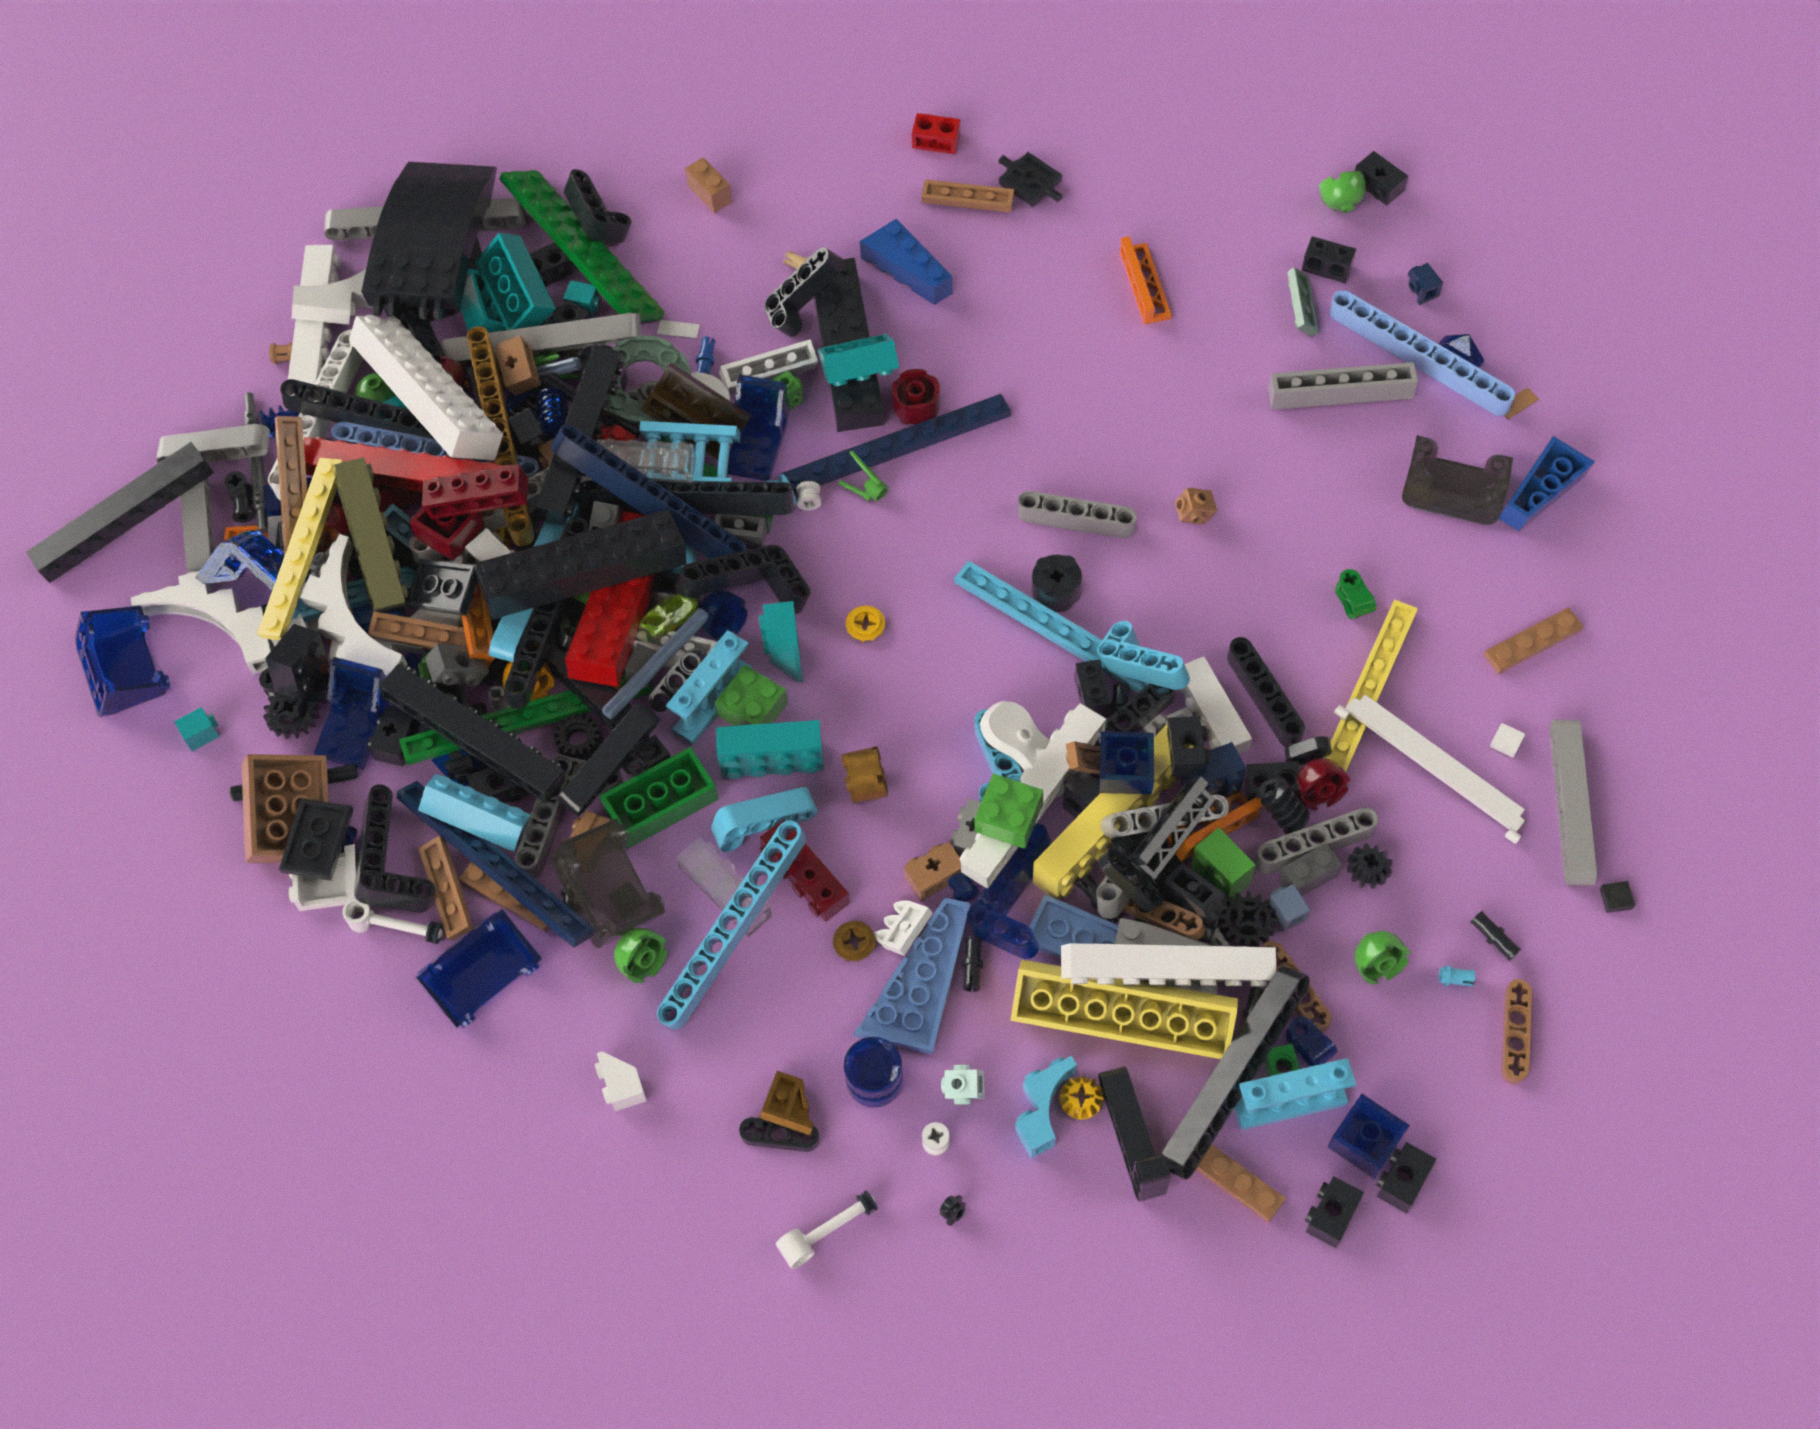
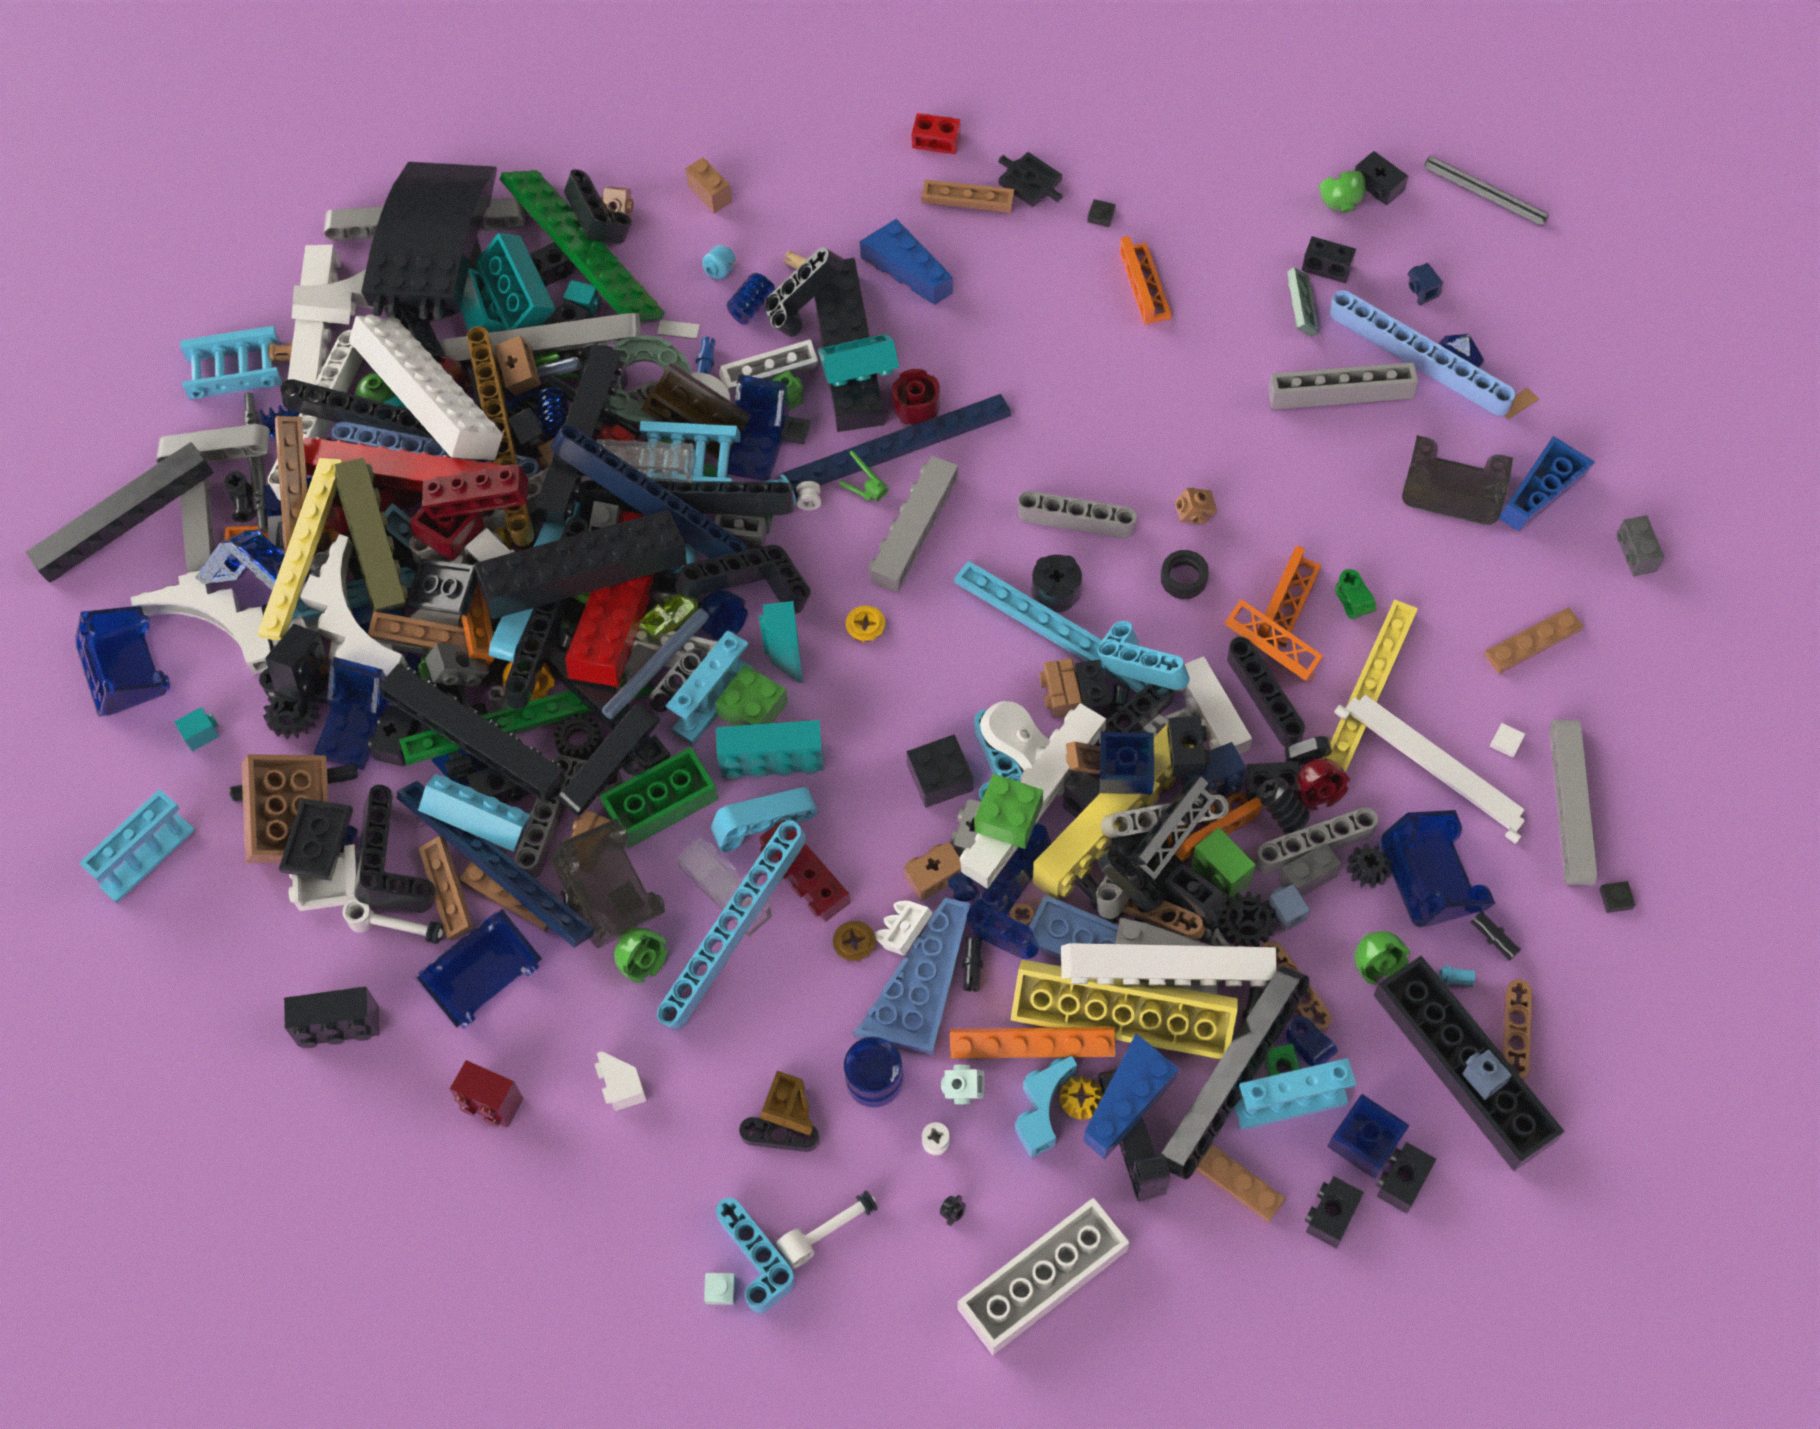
(128, 837): none -> medium azure fence
(227, 344): none -> medium azure fence
(331, 1017): none -> black brick
(486, 1094): none -> dark red brick
(618, 195): none -> medium nougat brick
(719, 262): none -> medium azure head
(719, 1288): none -> light aqua plate
(750, 297): none -> clear blue piece
(751, 1249): none -> medium azure beam
(795, 430): none -> pearl dark grey plate
(865, 774): pearl gold brick -> none
(913, 524): none -> light grey brick
(939, 770): none -> black brick
(1022, 908): none -> medium nougat bush
(1033, 1042): none -> orange plate
(1043, 1276): none -> white brick
(1061, 687): none -> medium nougat brick
(1101, 213): none -> pearl dark grey plate
(1131, 1093): none -> blue wedge
(1189, 558): none -> black tyre
(1270, 649): none -> orange fence
(1282, 590): none -> orange fence
(1430, 868): none -> clear blue windscreen
(1446, 1039): none -> black brick
(1486, 190): none -> axle
(1486, 1073): none -> sand blue brick
(1640, 545): none -> dark grey brick

